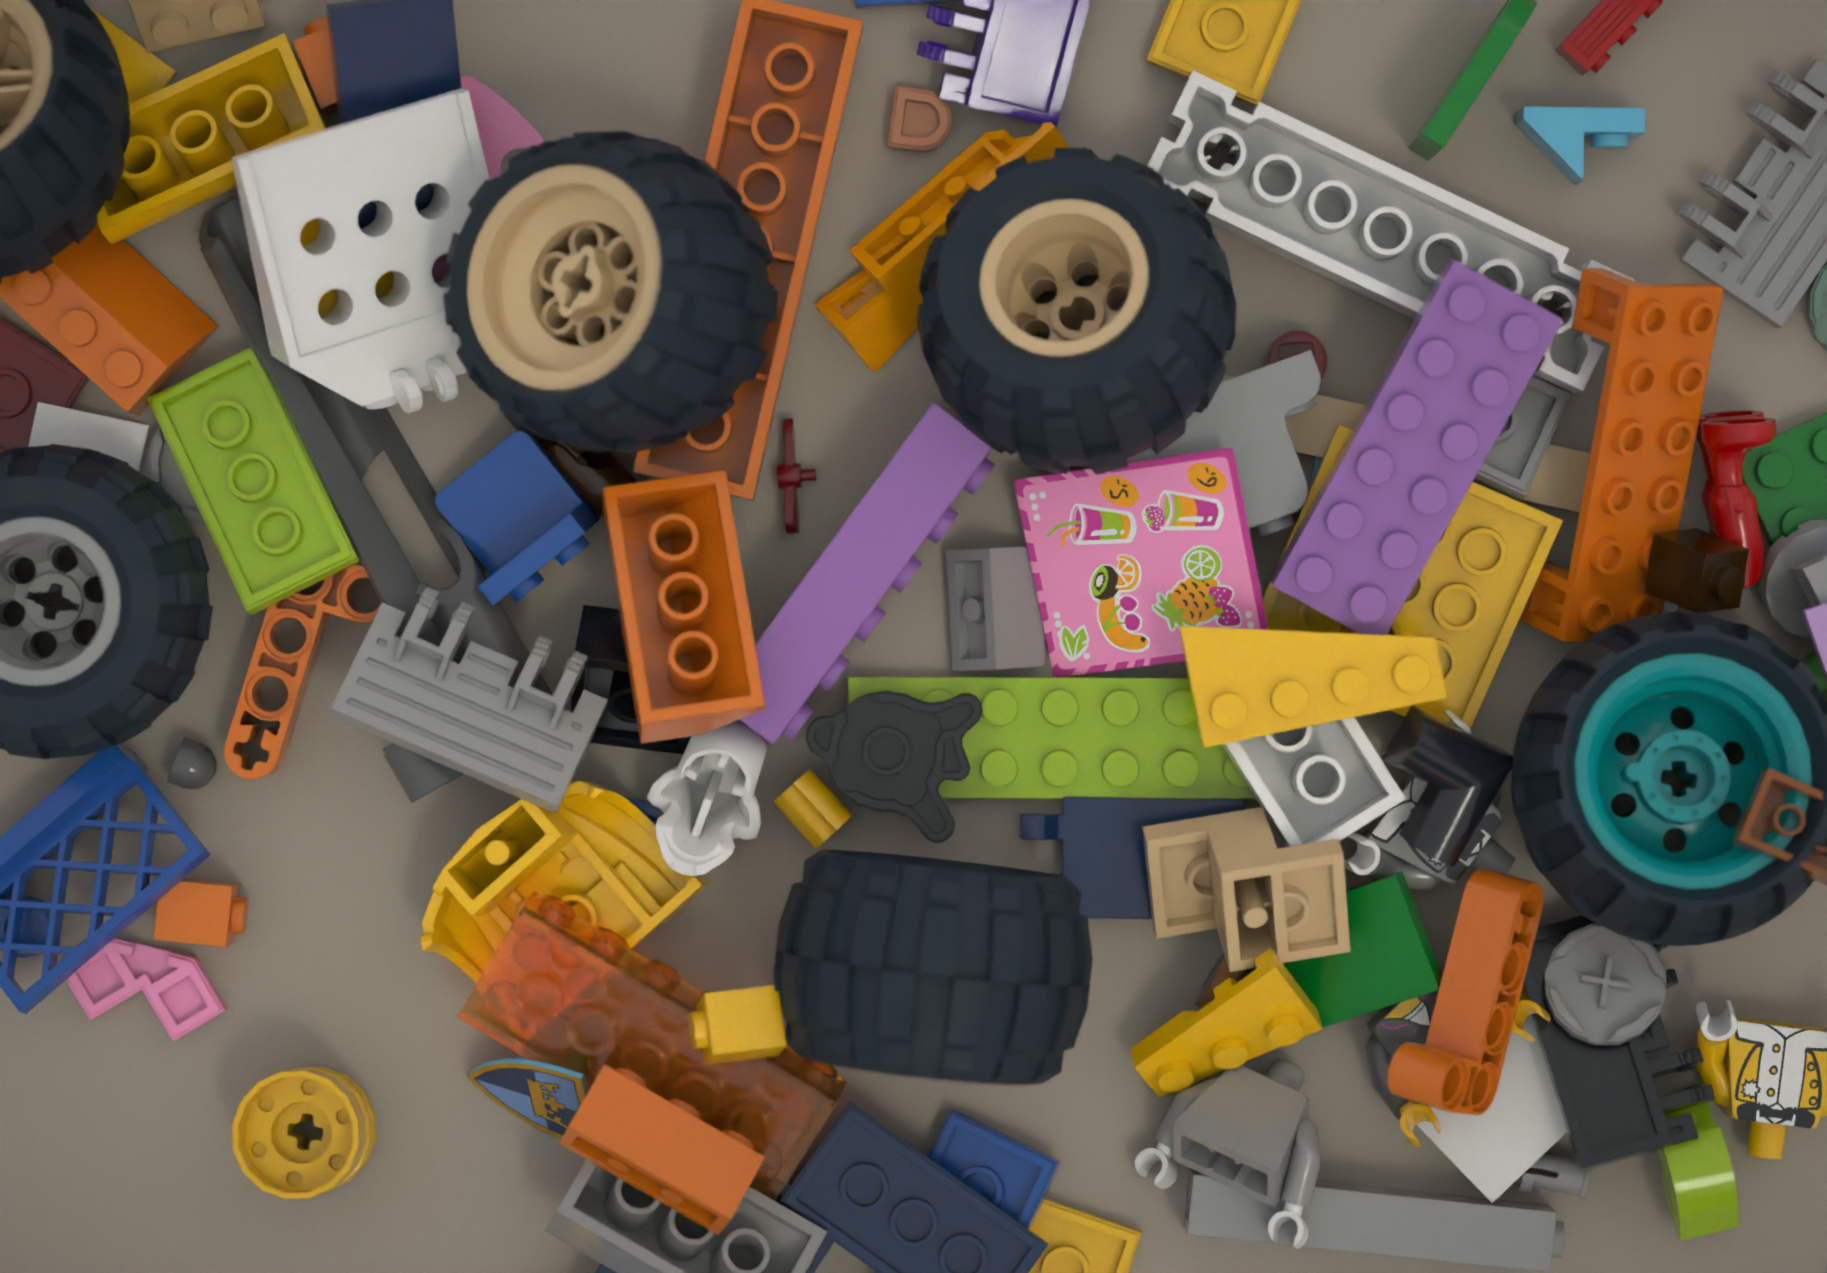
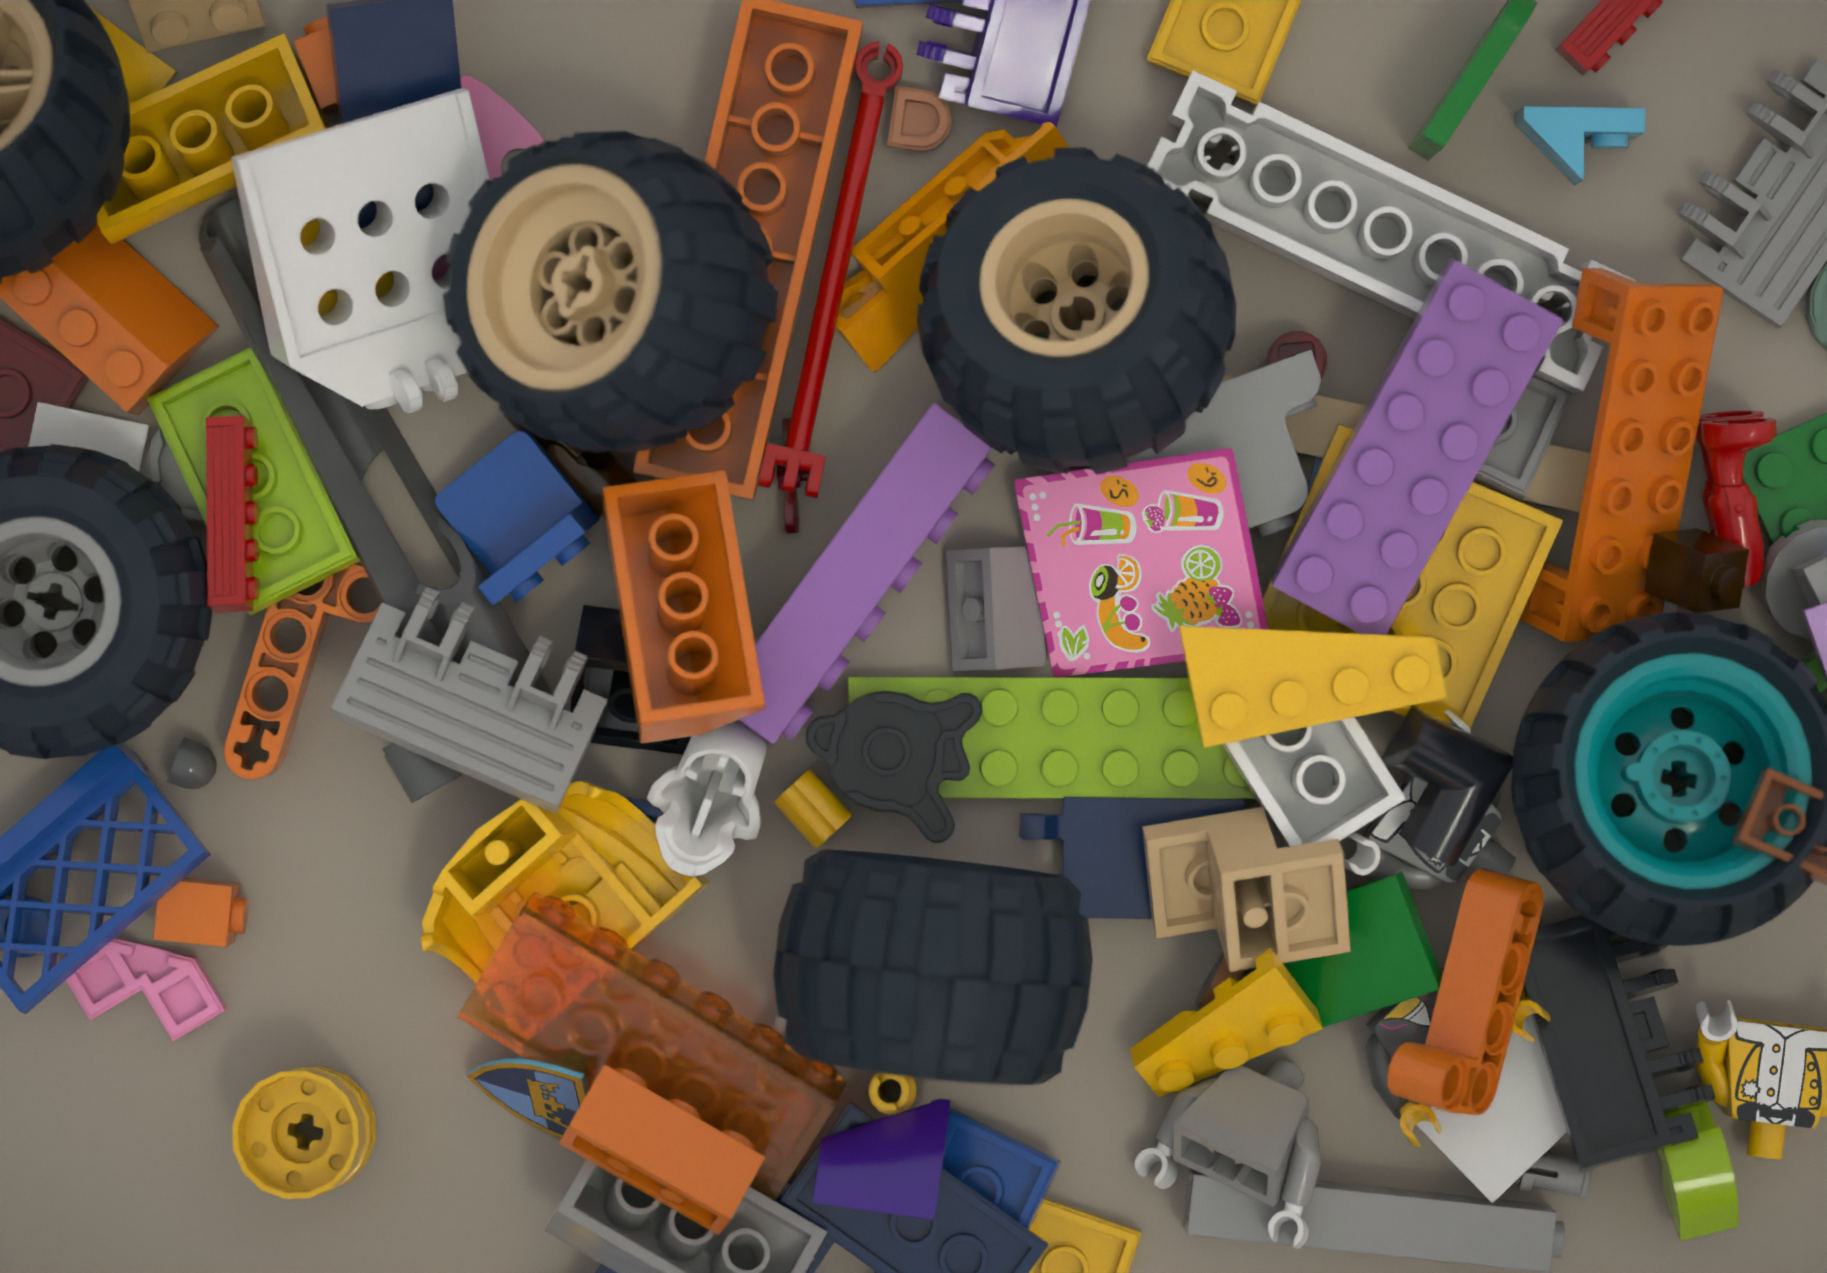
(231, 514): none -> red piece
(738, 1025): yellow brick -> none
(796, 453): none -> red hinge
(882, 1104): none -> yellow pin
(886, 1163): none -> dark purple slope
(1604, 985): light grey tile -> none

